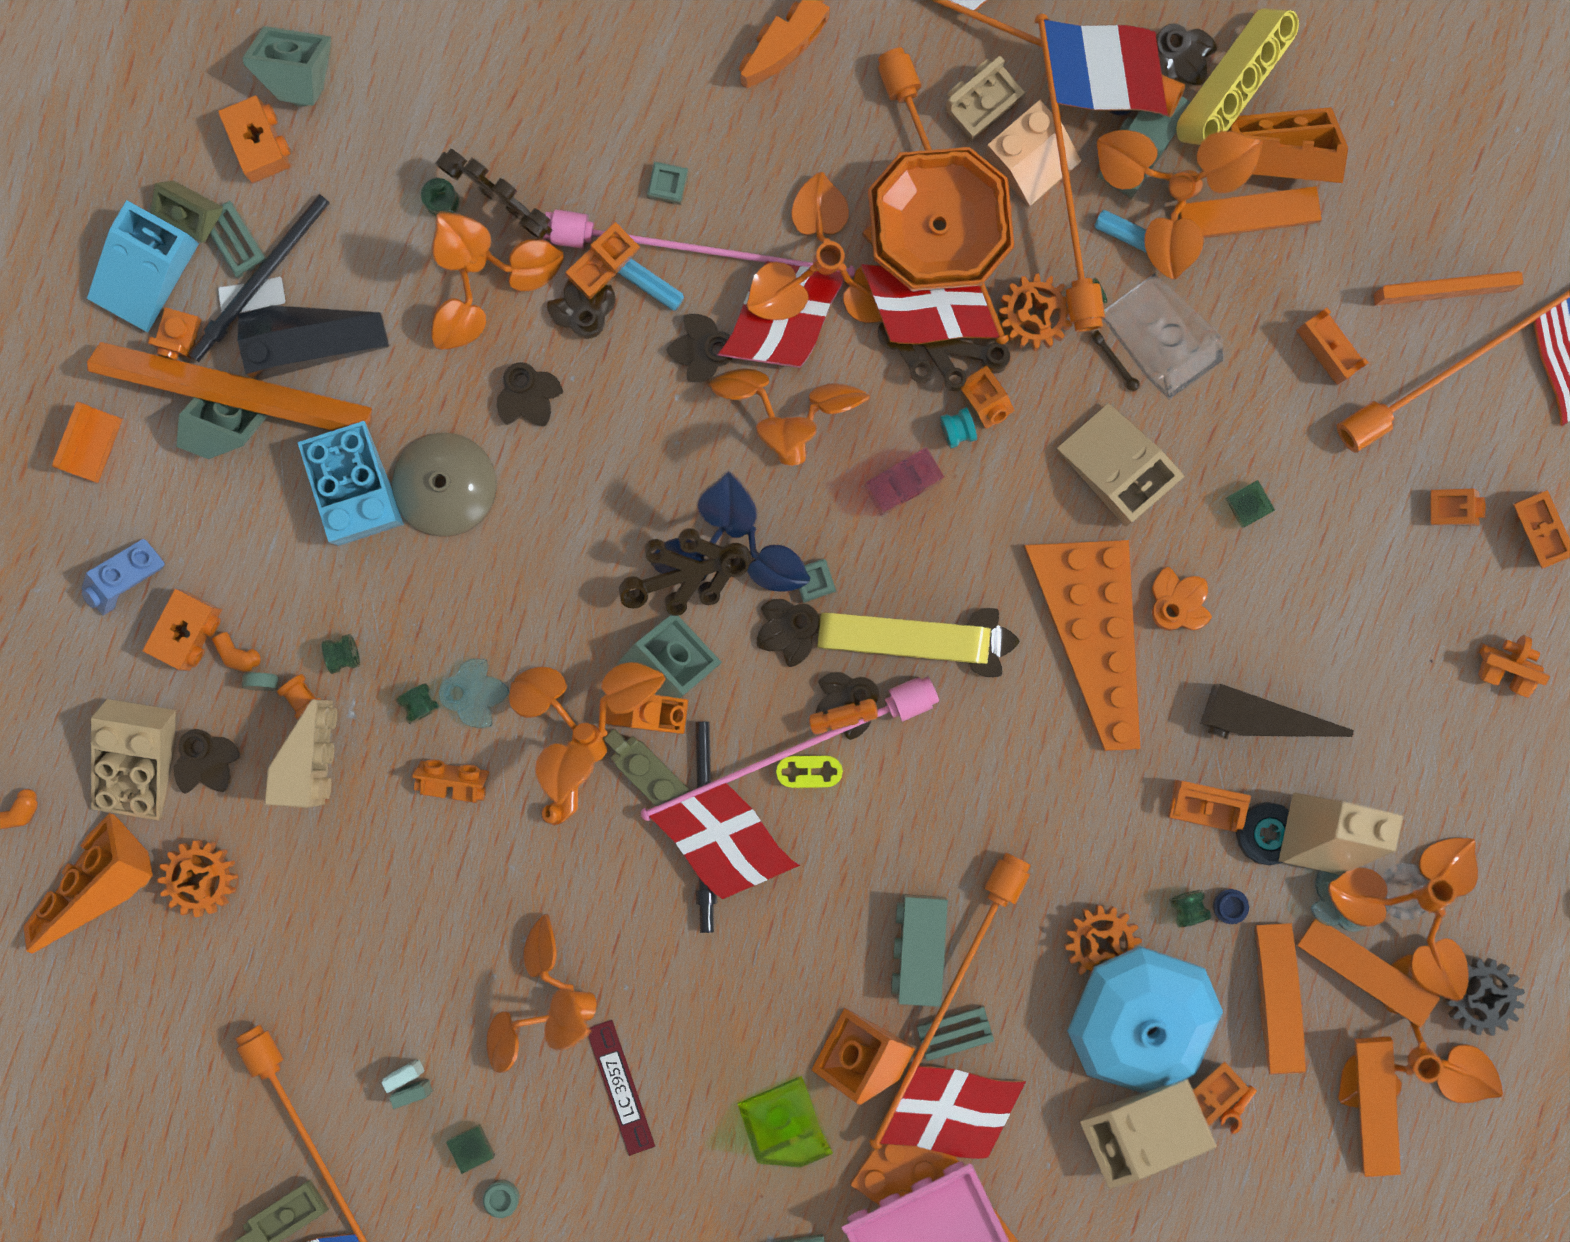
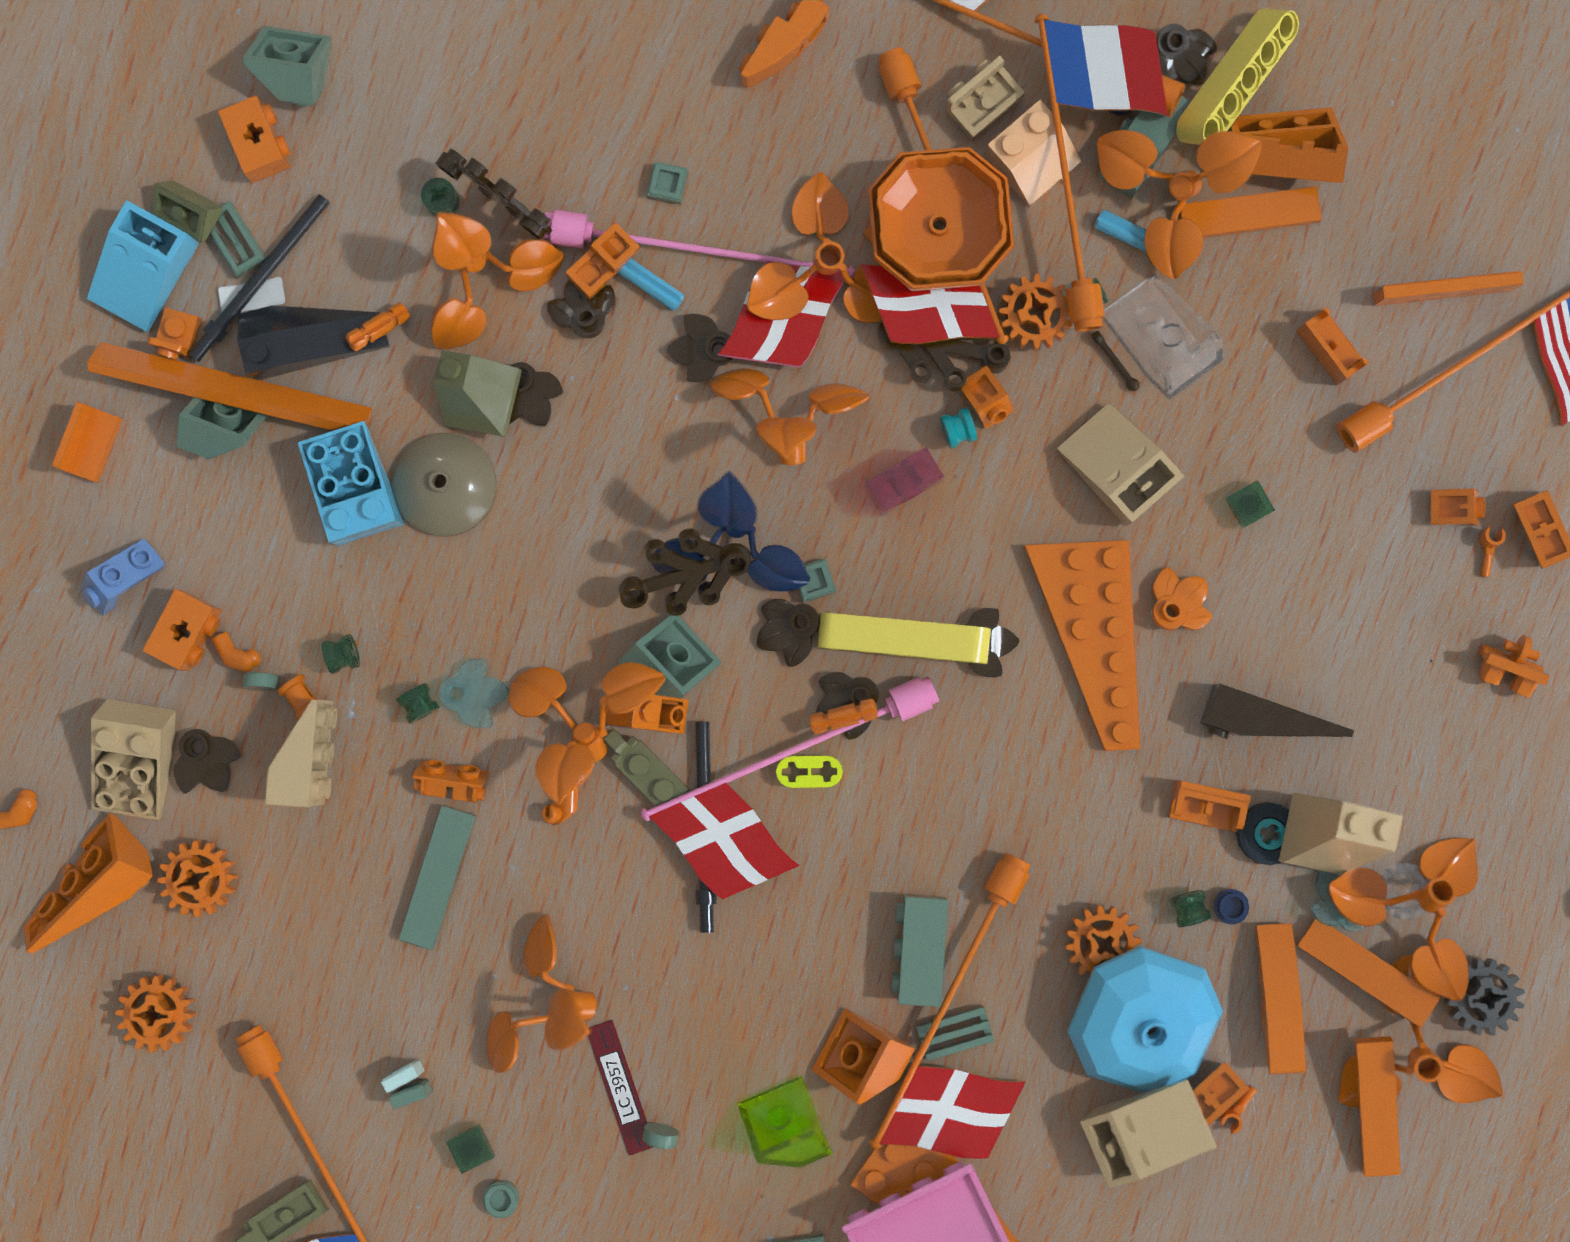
(158, 999): none -> orange gear
(377, 326): none -> orange axle
(437, 877): none -> sand green tile
(476, 393): none -> olive slope
(660, 1135): none -> sand green tile
(1489, 549): none -> orange hand

